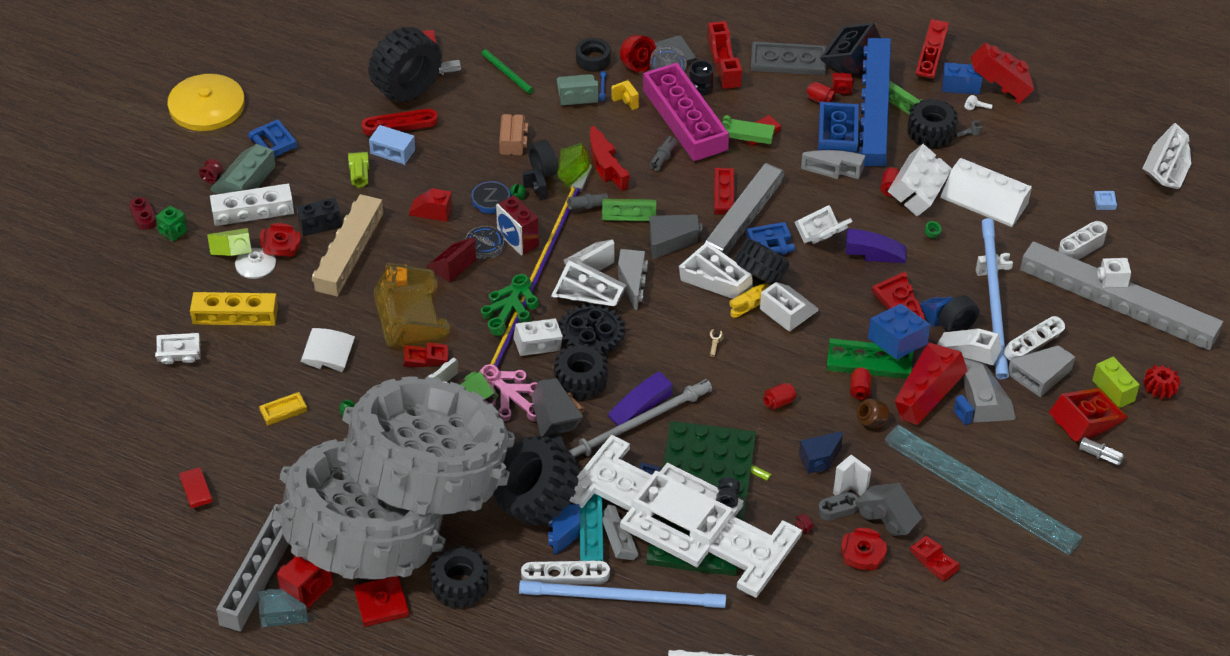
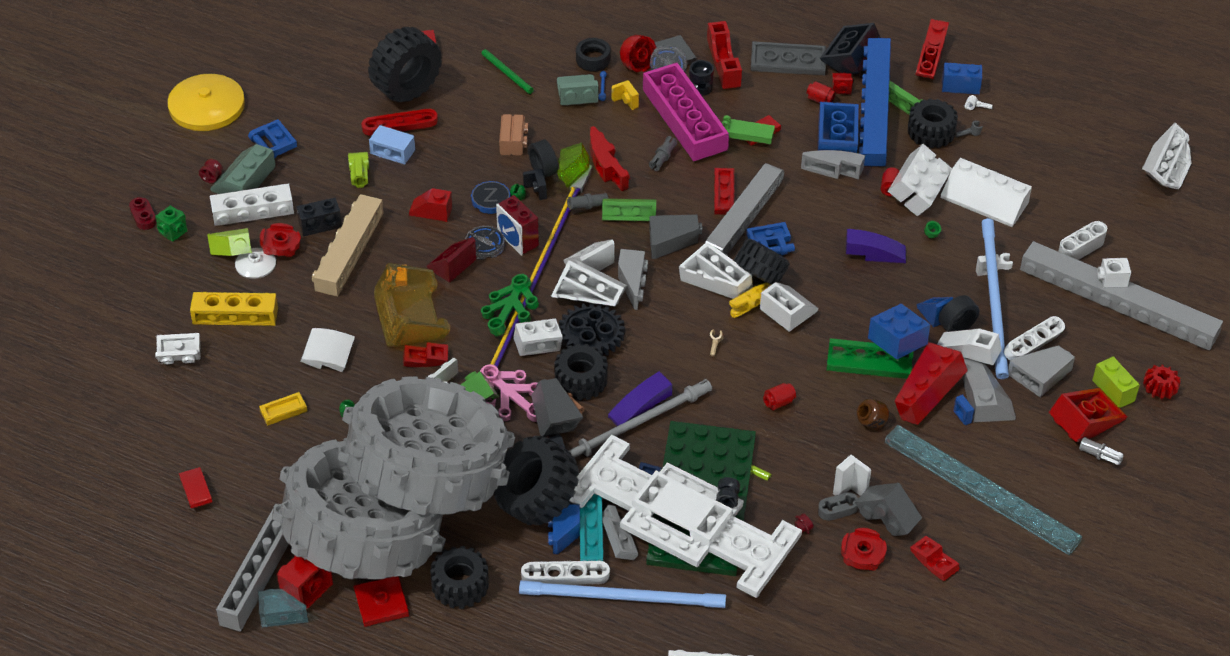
(450, 66): light grey axle -> none
(820, 225): white bracket -> none
(820, 451): dark blue slope -> none
(860, 383): red brick -> none
(896, 292): red wing -> none
(1004, 70): red wedge -> none
(1105, 200): light blue tile -> none

